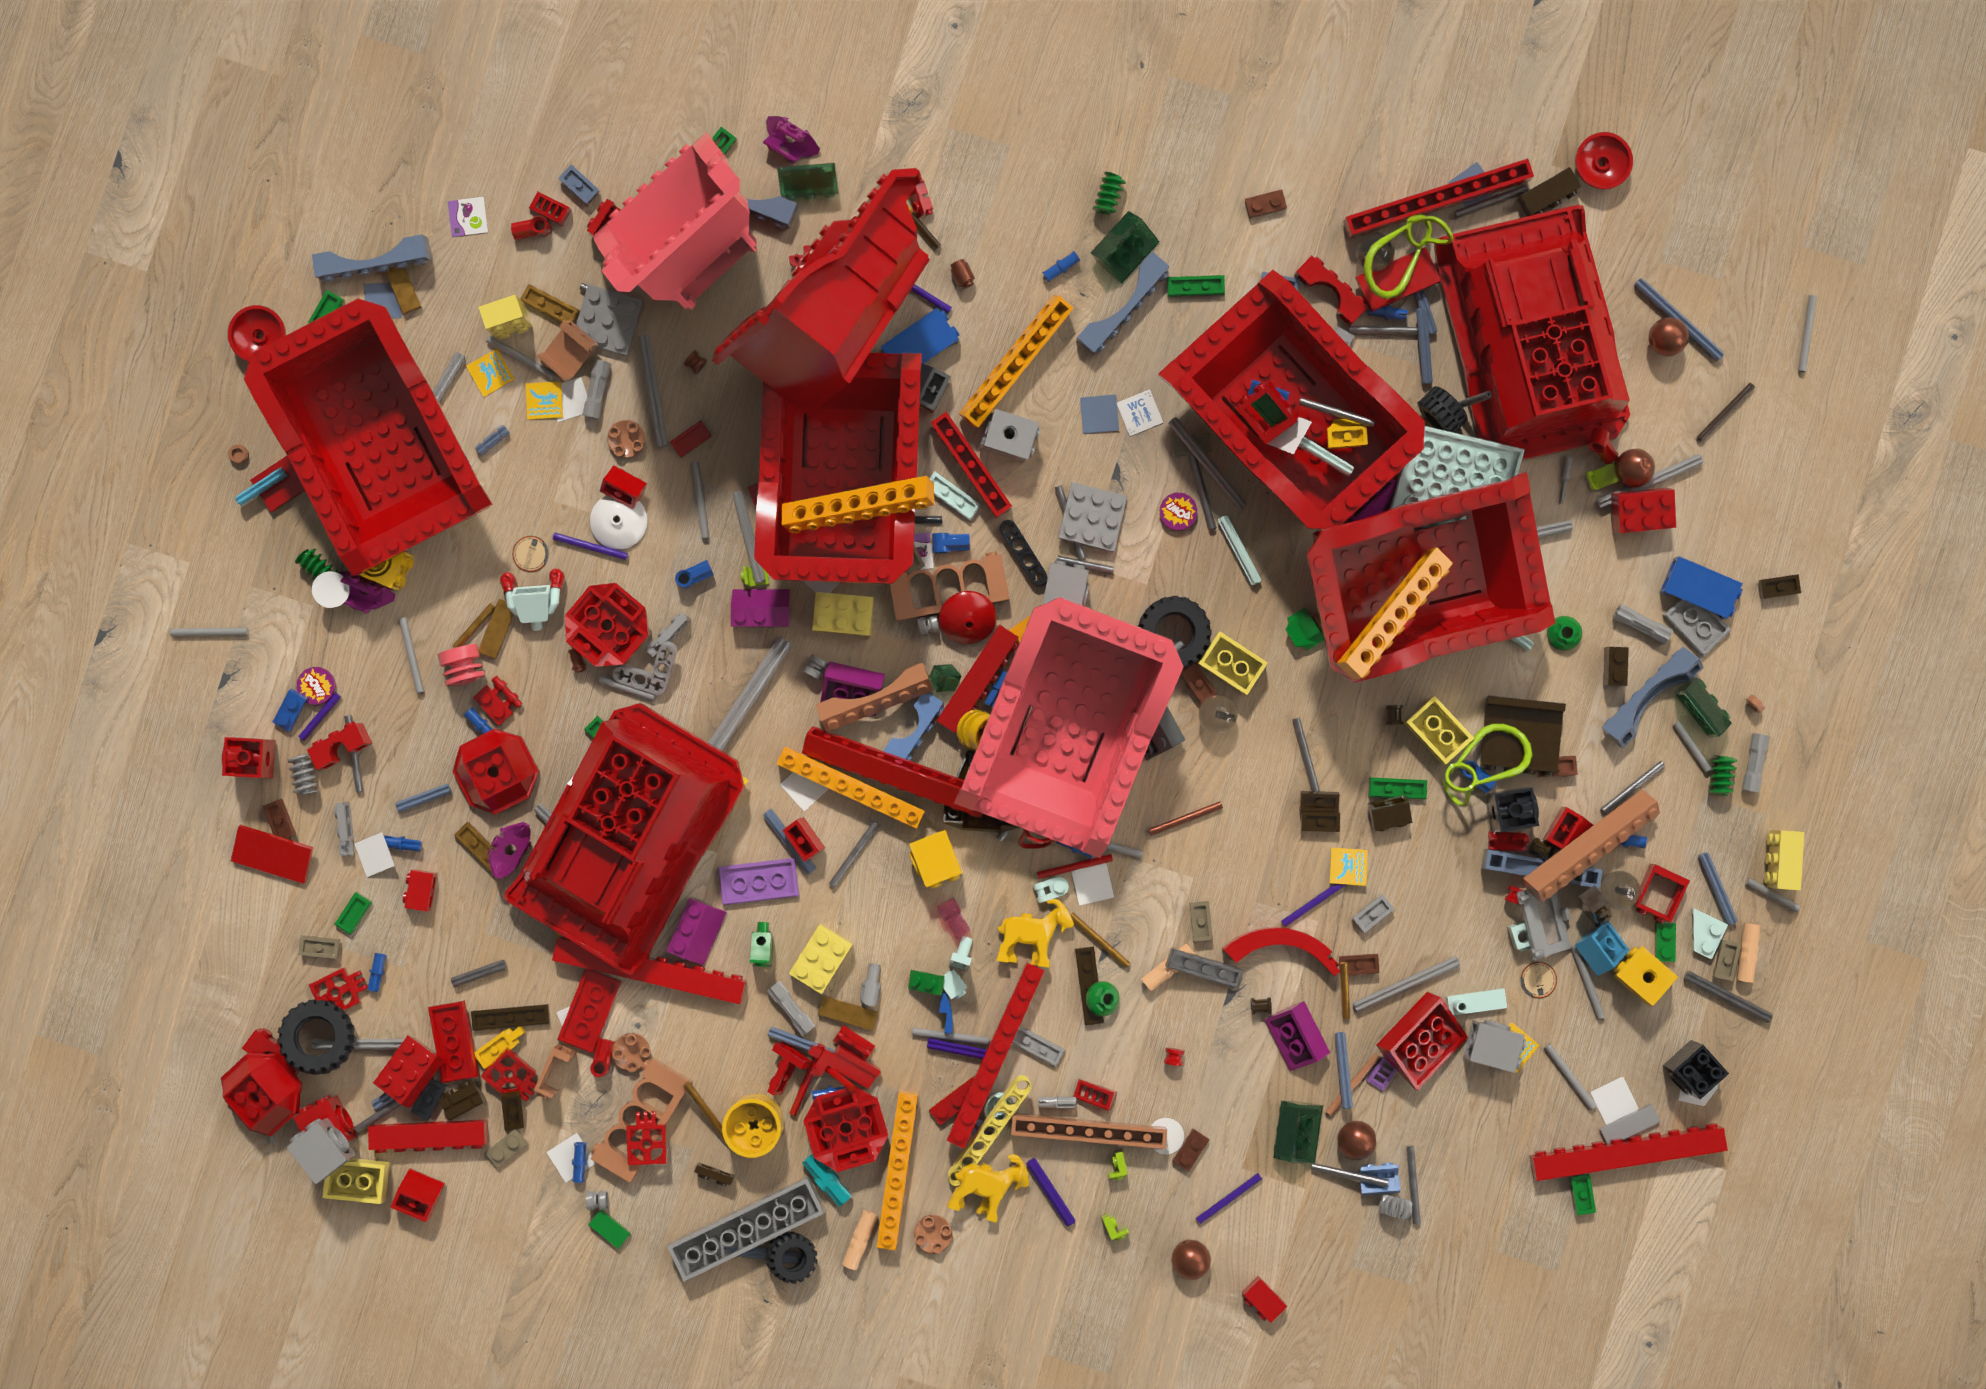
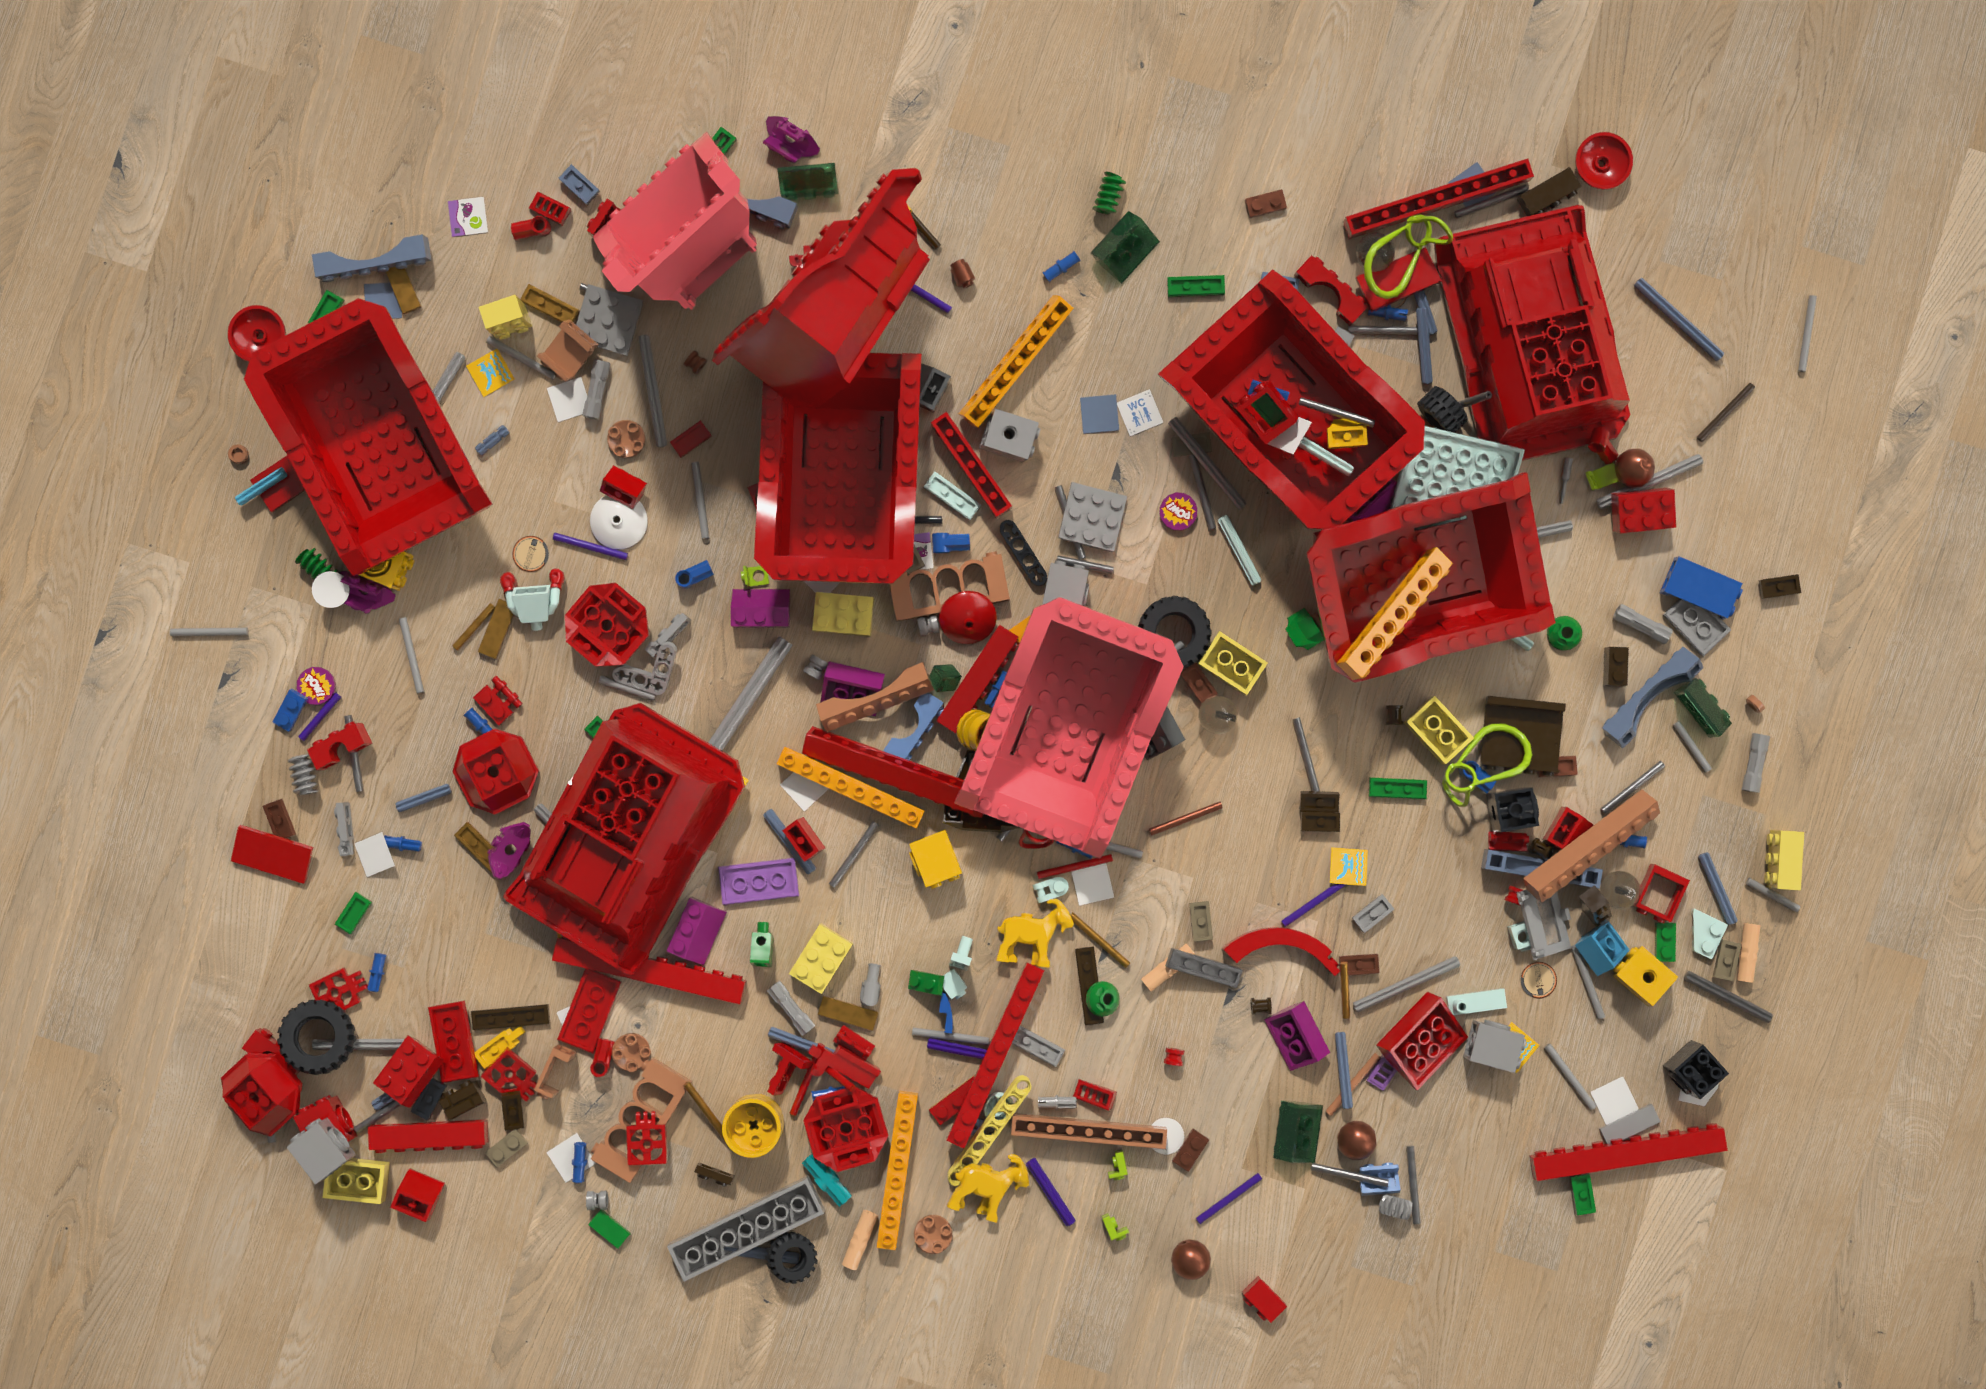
(248, 757): red brick -> none
(319, 947): dark tan plate -> none
(420, 890): red brick -> none
(461, 665): coral wheel -> none
(479, 973): flat silver axle -> none
(544, 400): yellow sticker -> none
(577, 661): copper pin -> none
(748, 535): light grey axle -> none
(872, 502): light orange brick -> none
(919, 204): red hinge -> none
(926, 337): blue panel -> none
(952, 914): clear pink piece -> none
(1097, 333): sand blue arch -> none
(1390, 813): dark brown brick -> none
(1668, 336): copper piece -> none
(1722, 775): green piece -> none

